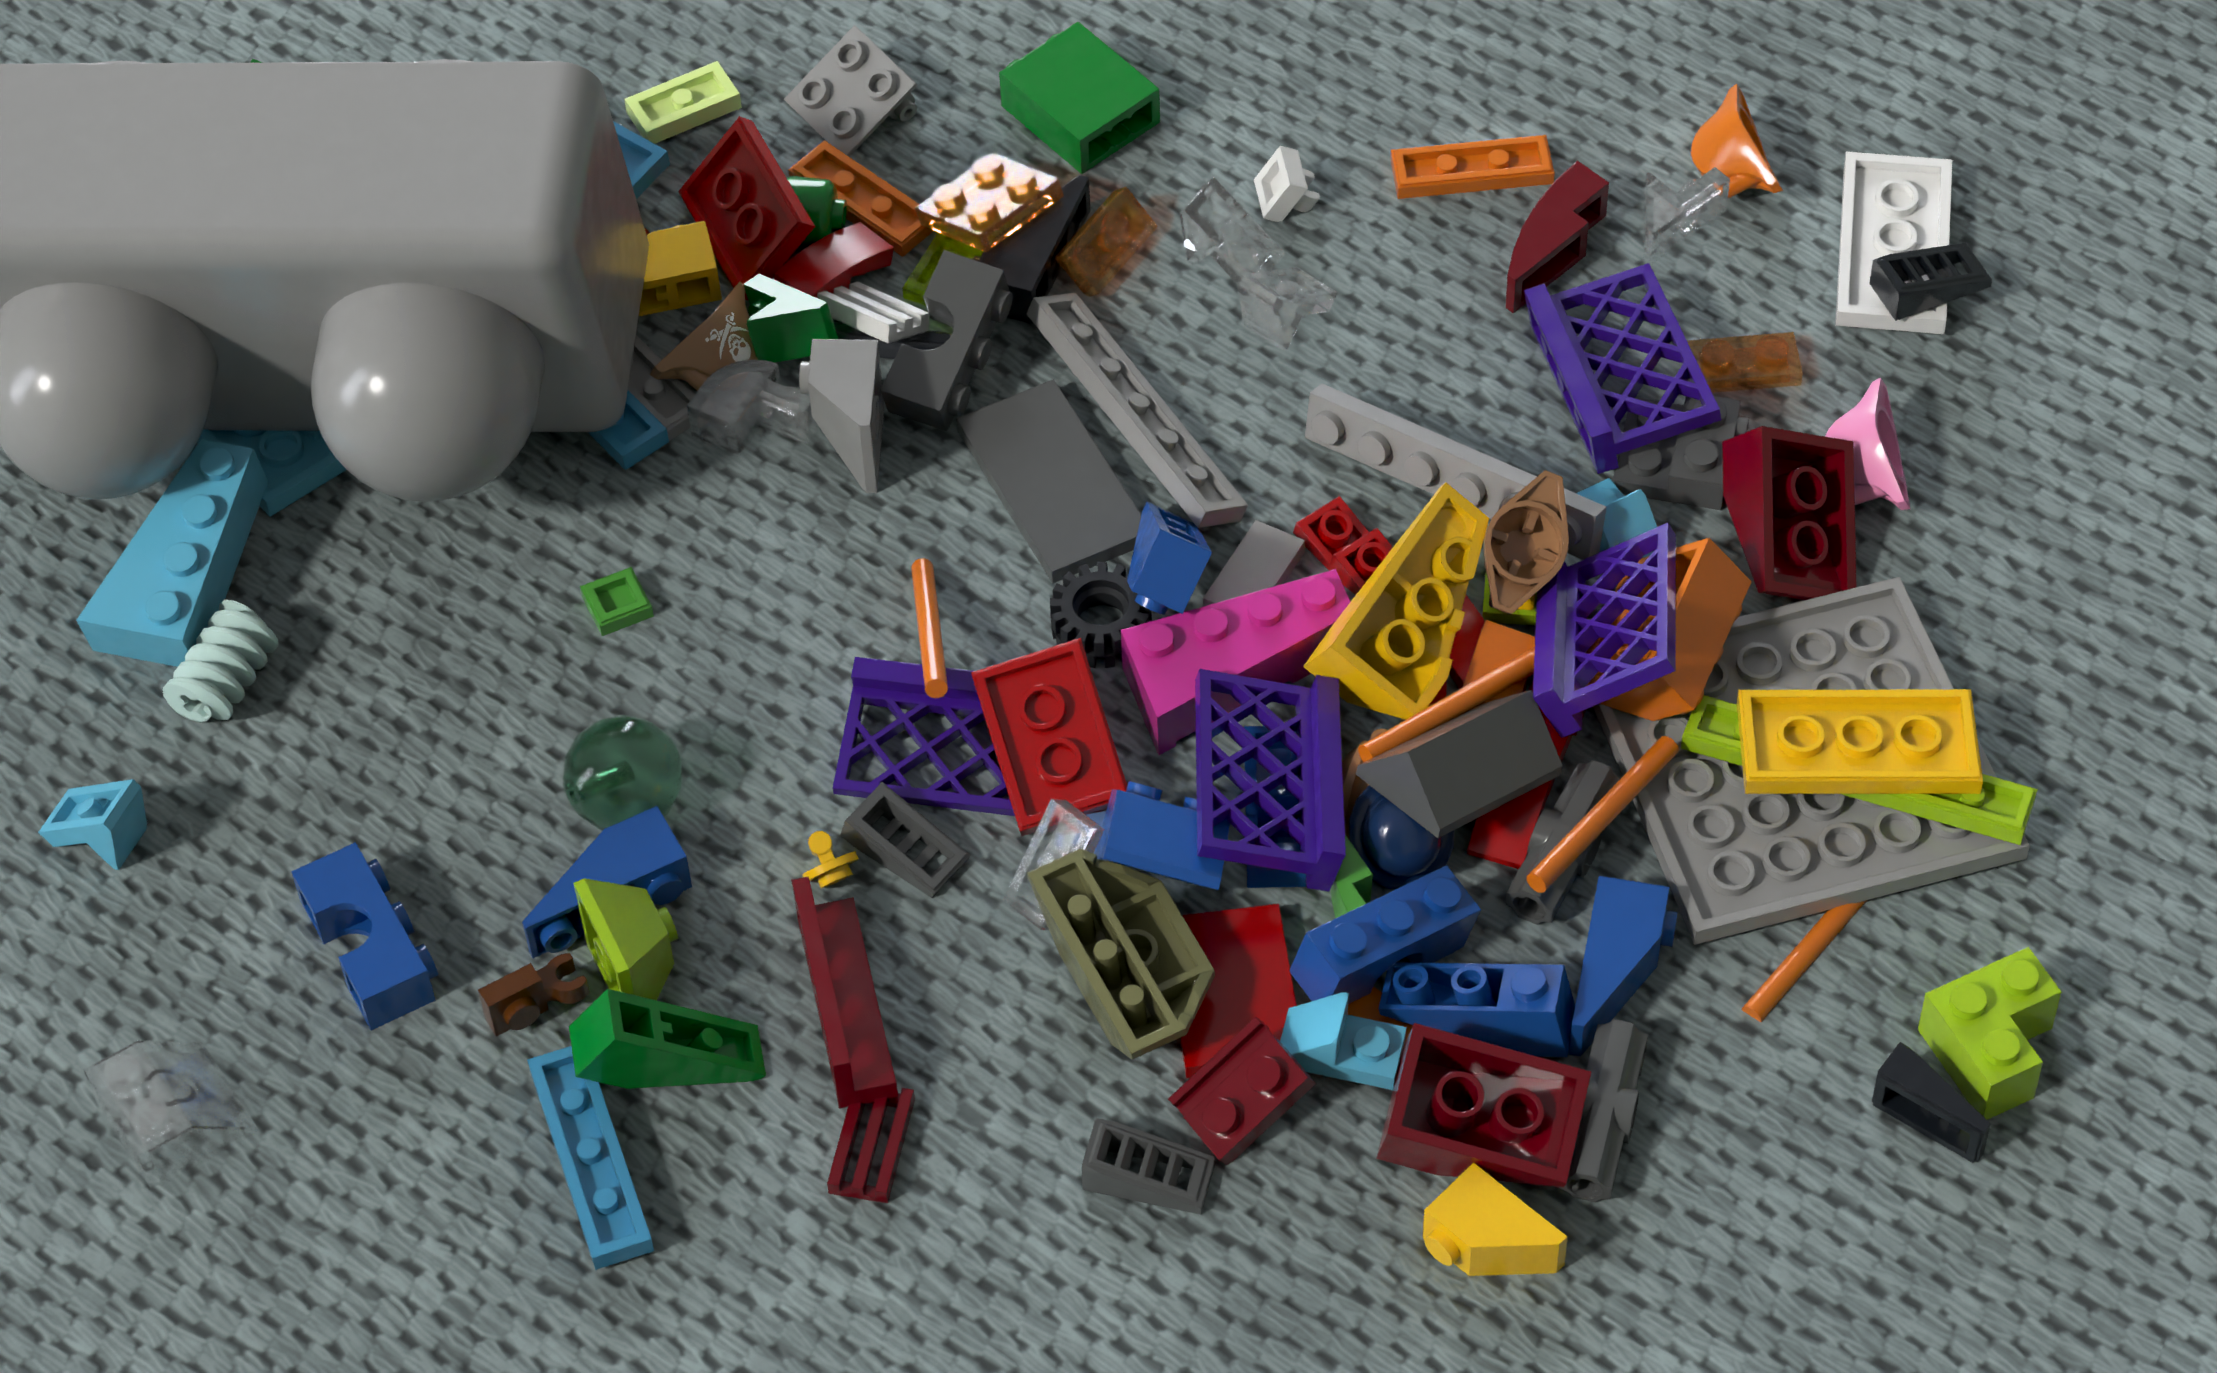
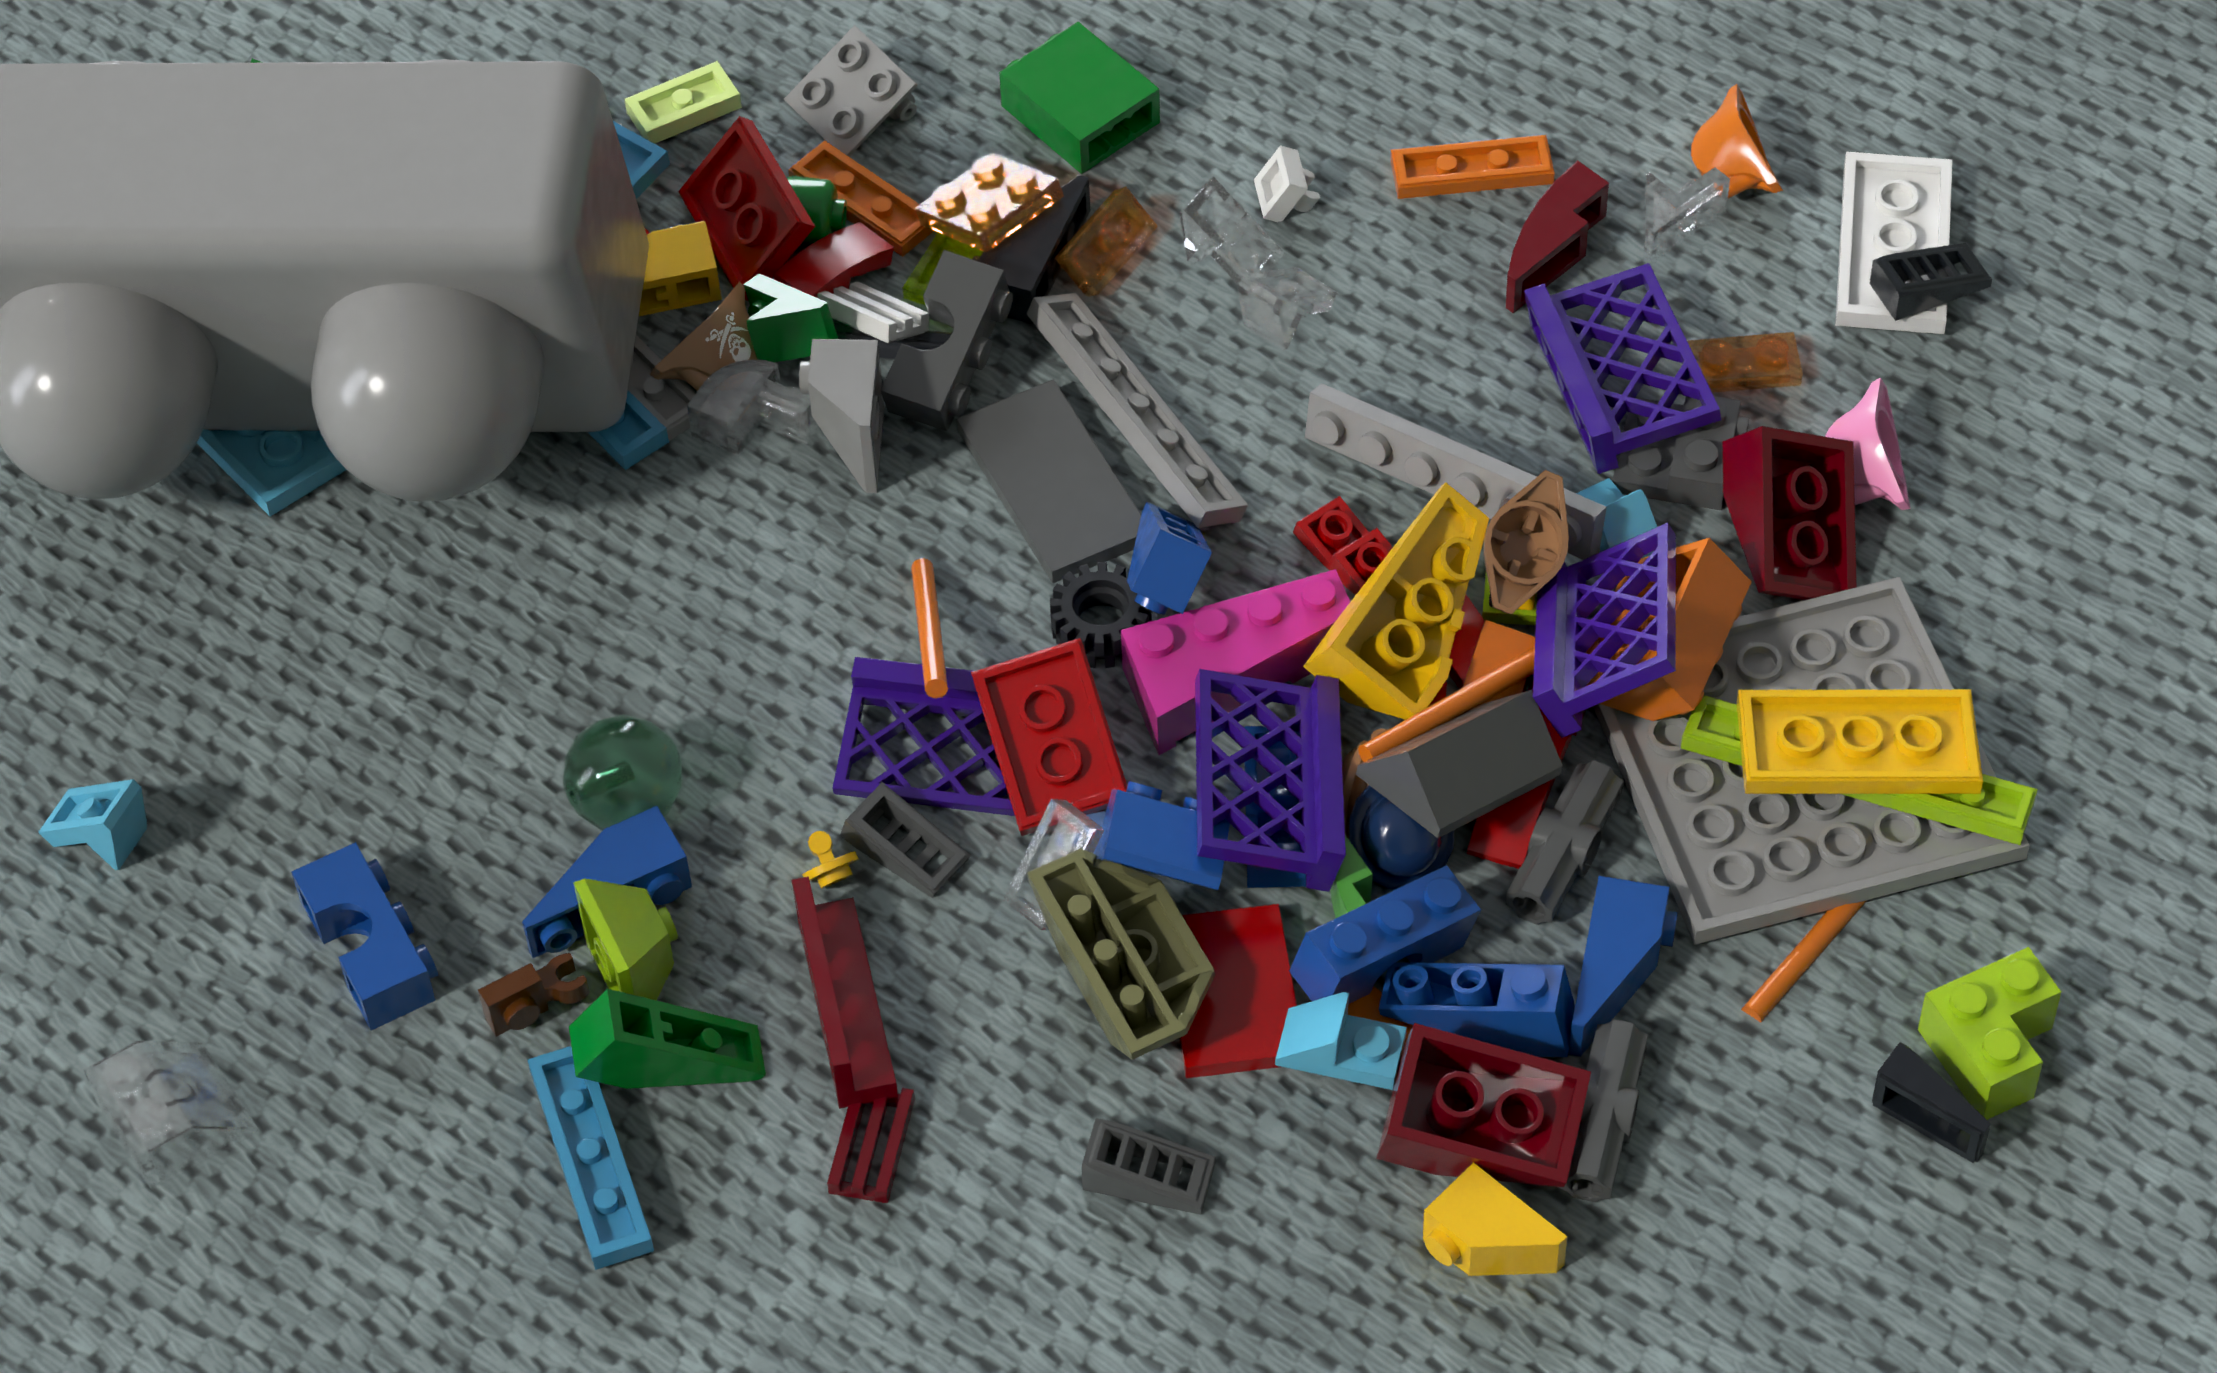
(179, 559): medium azure wedge -> none
(220, 664): light aqua piece -> none
(616, 601): bright green tile -> none
(1241, 1091): dark red plate -> none
(1259, 562): light grey tile -> none
(1602, 814): orange bar -> none

